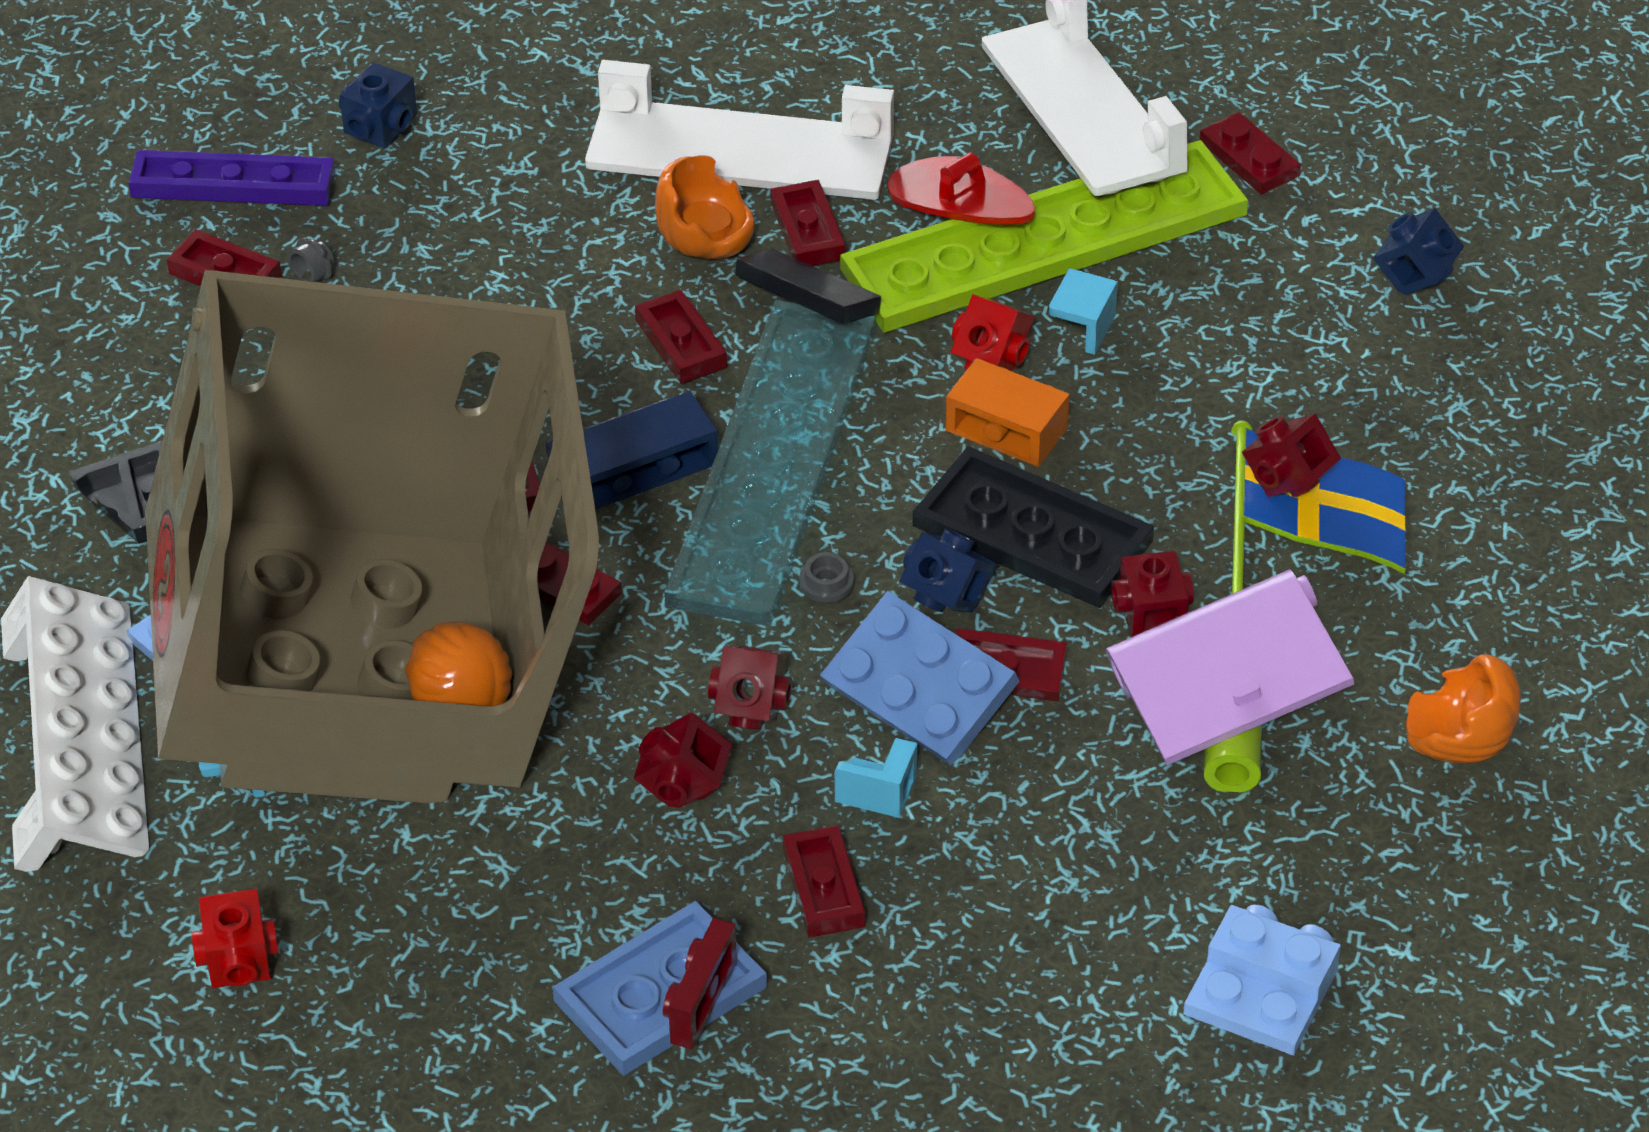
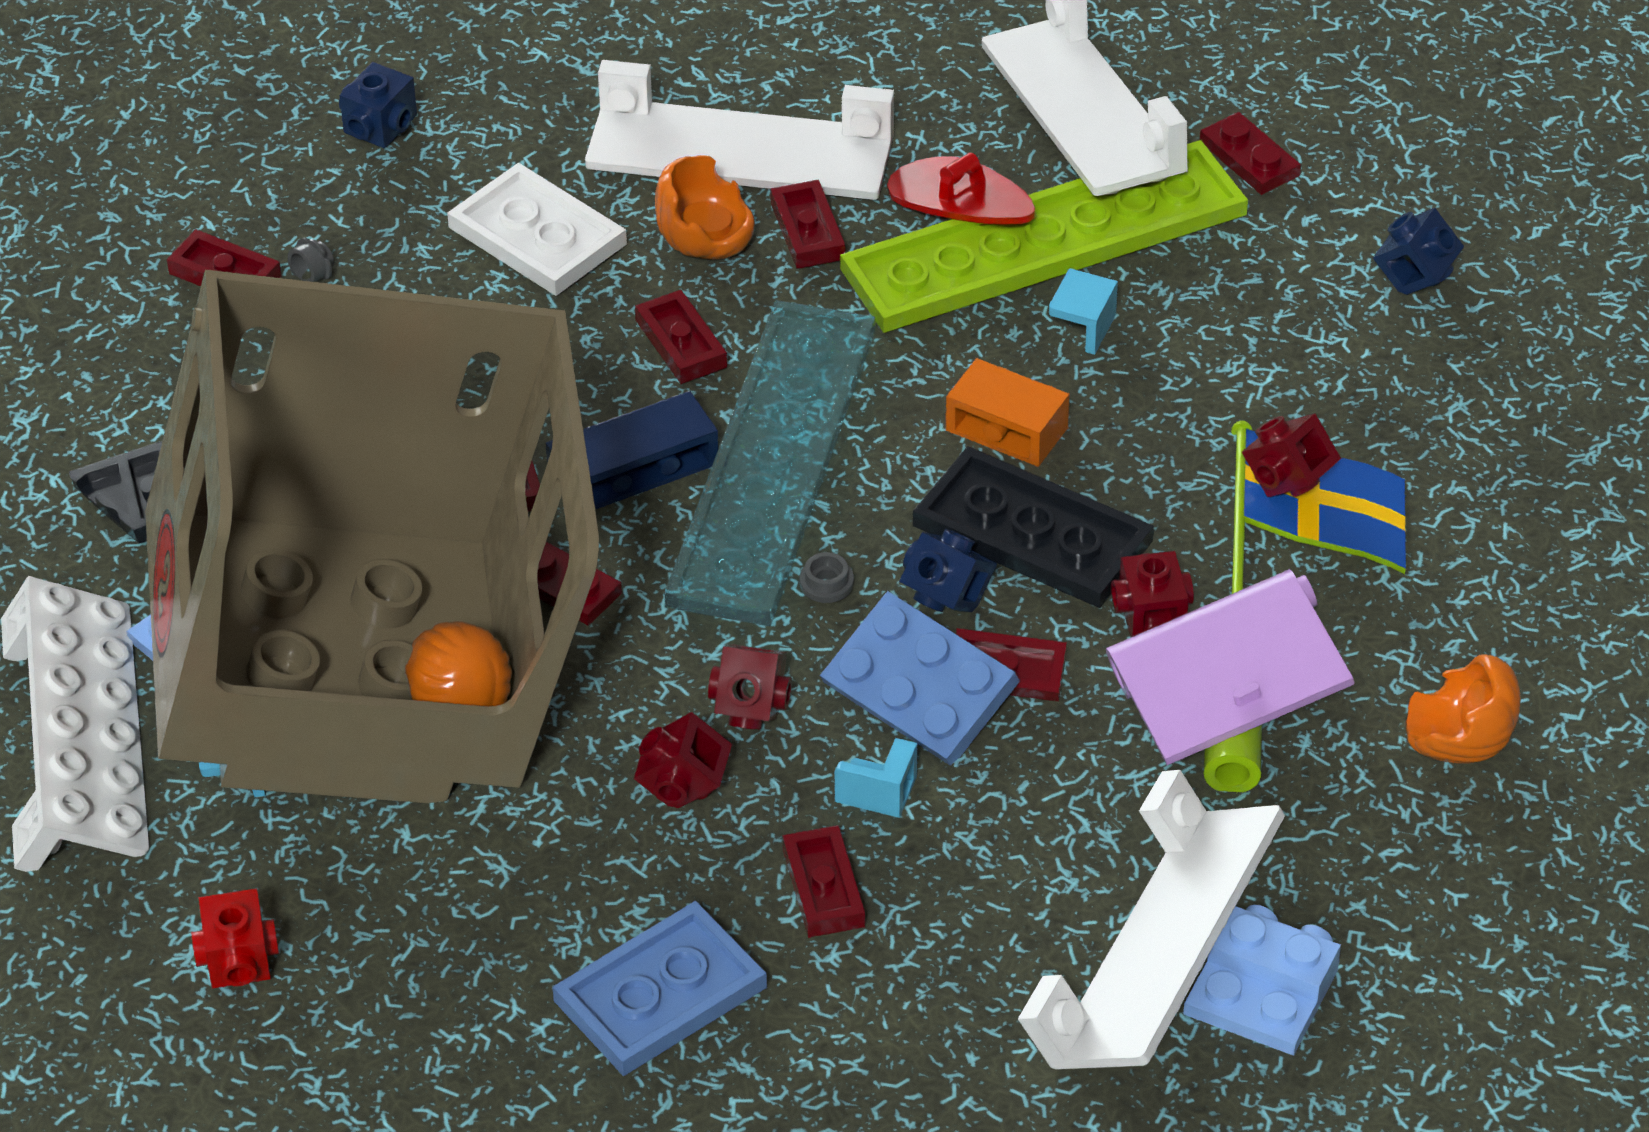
(232, 177): dark purple plate -> none
(537, 229): none -> white plate
(707, 971): dark red plate -> none
(808, 286): black tile -> none
(992, 333): red brick -> none
(1164, 938): none -> white bracket

